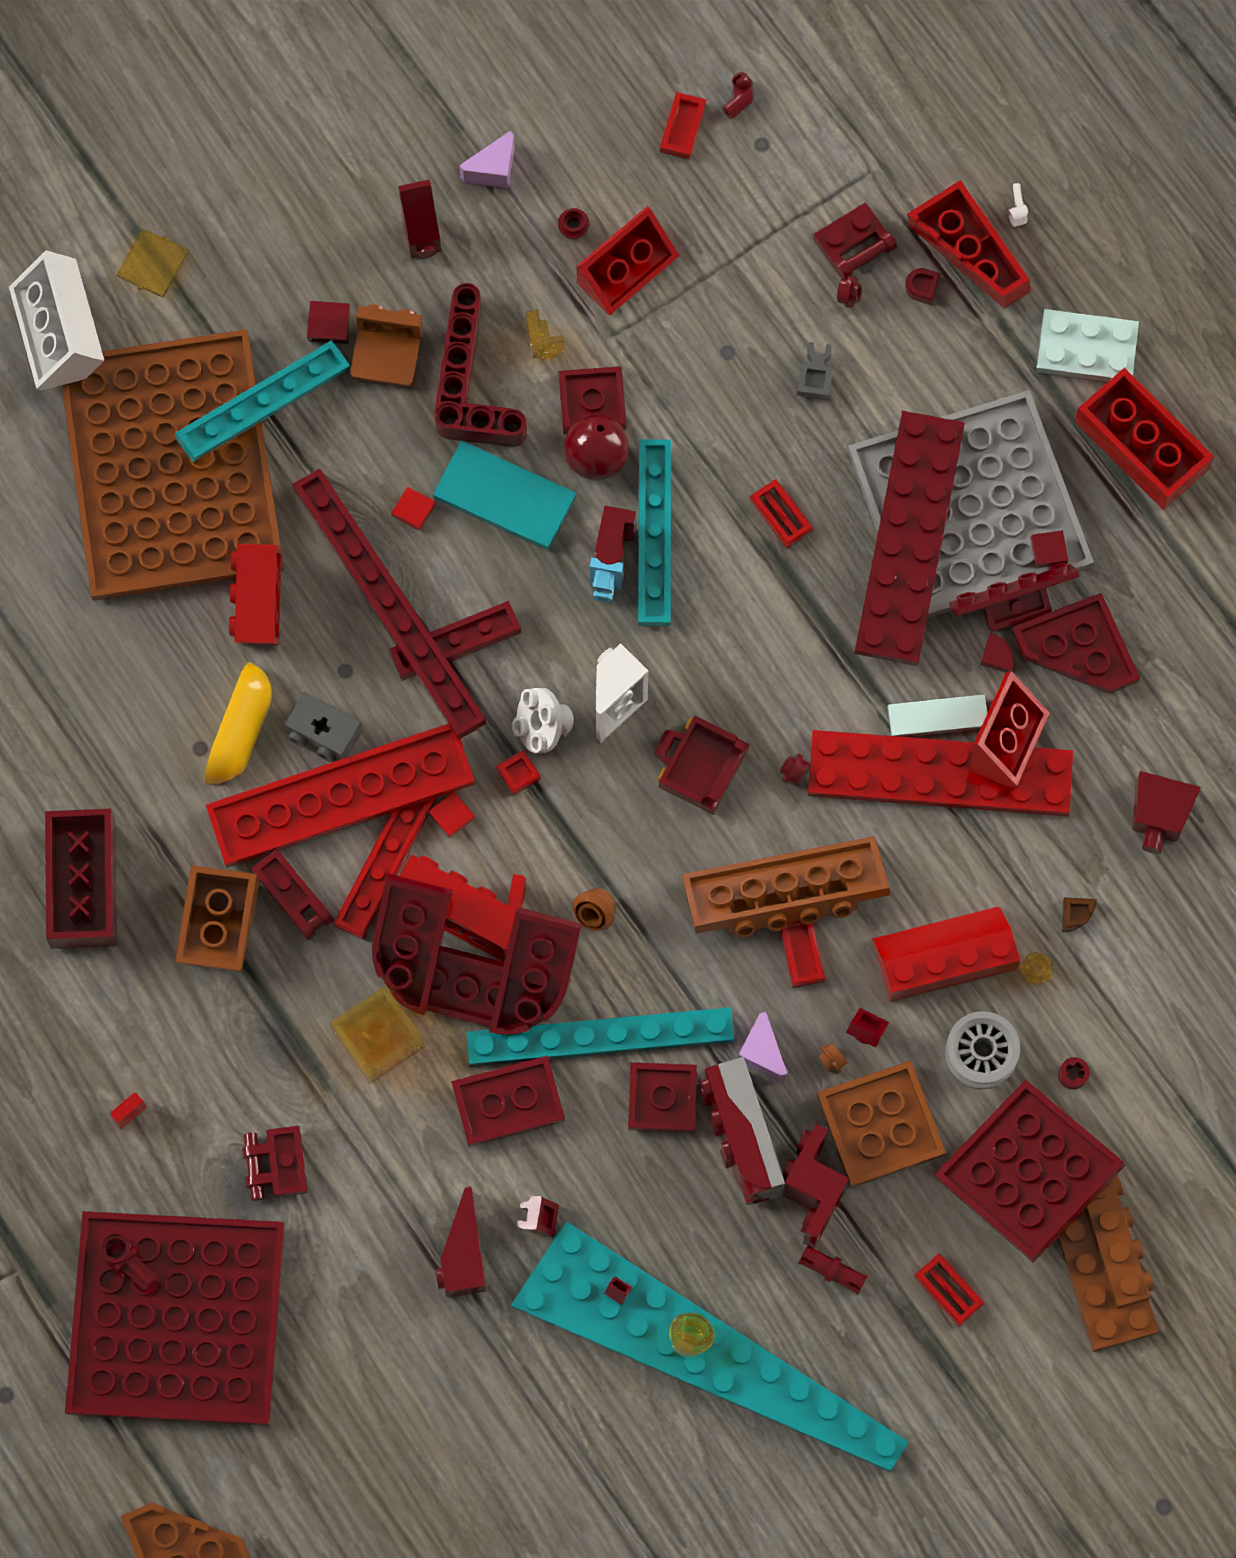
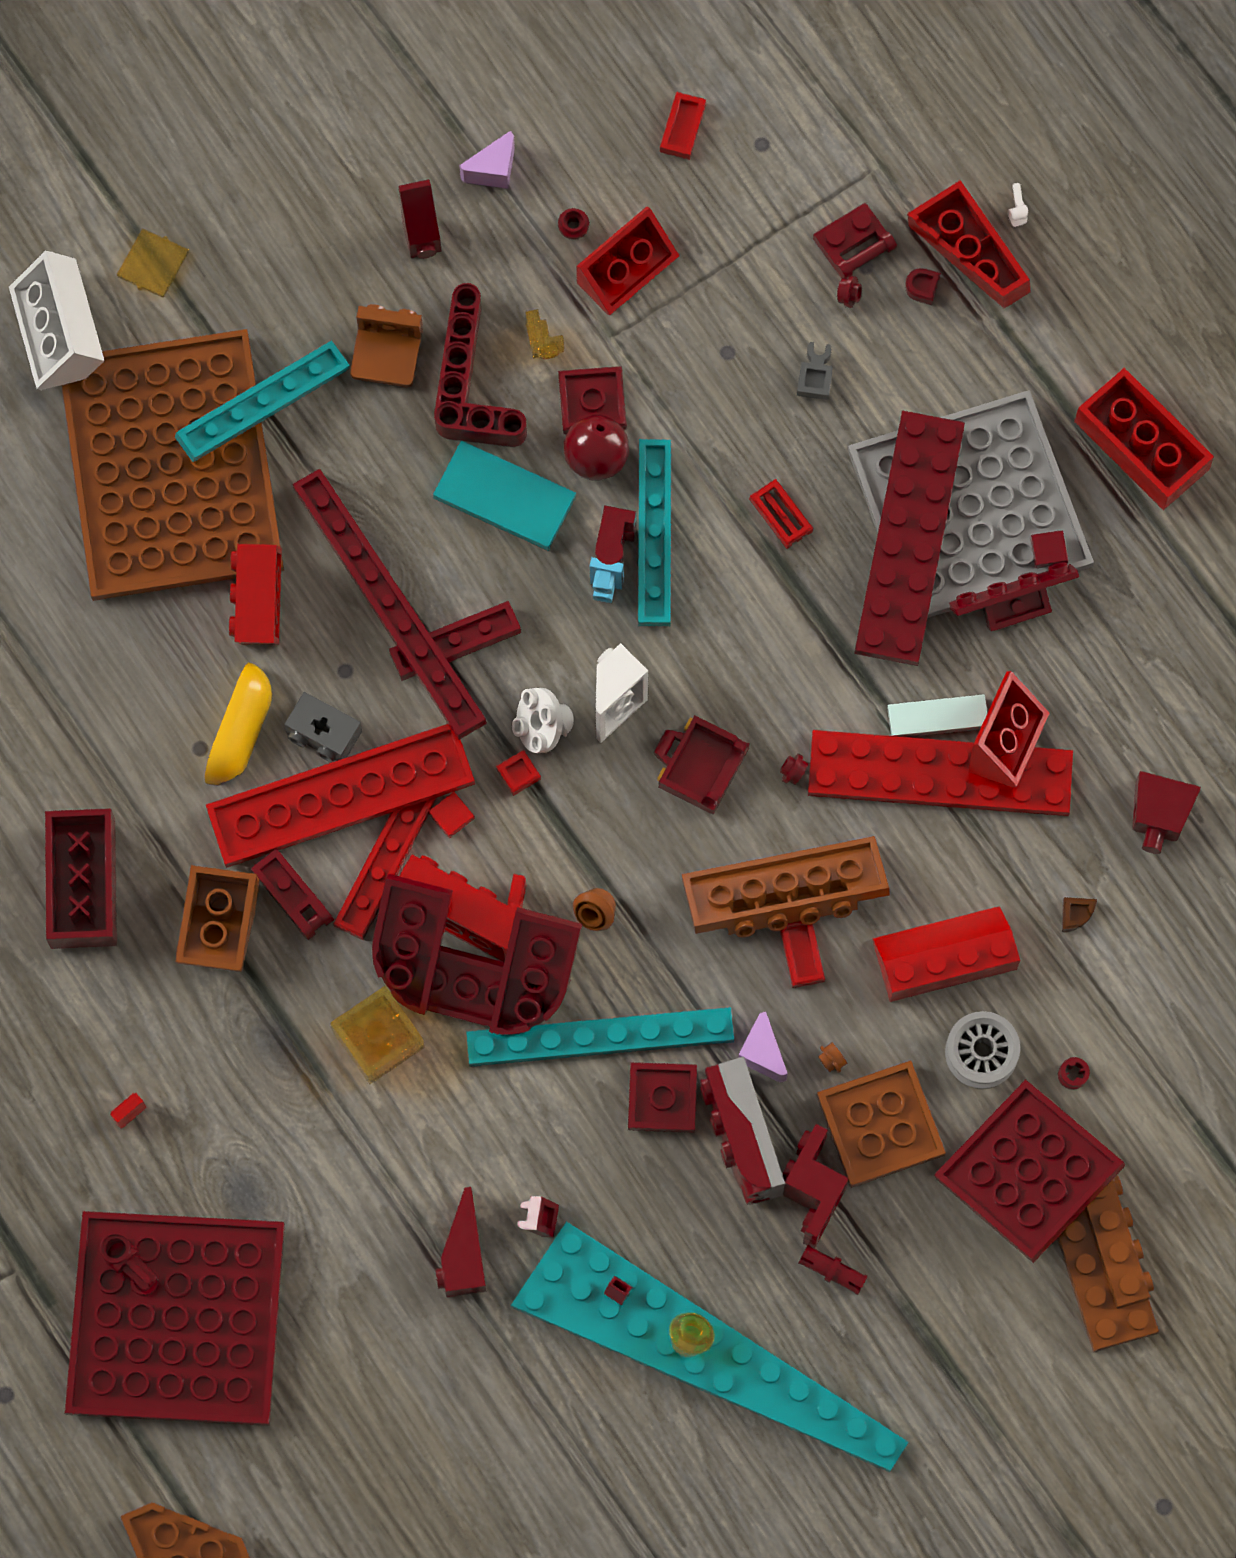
(286, 1163): dark red plate -> none
(328, 322): dark red piece -> none
(413, 508): red tile -> none
(508, 1101): dark red plate -> none
(742, 95): dark red arm -> none
(867, 1027): dark red plate -> none
(936, 1295): red tile -> none
(997, 654): dark red tile -> none
(1037, 959): clear yellow plate -> none
(1079, 644): dark red plate -> none
(1086, 345): light aqua plate -> none

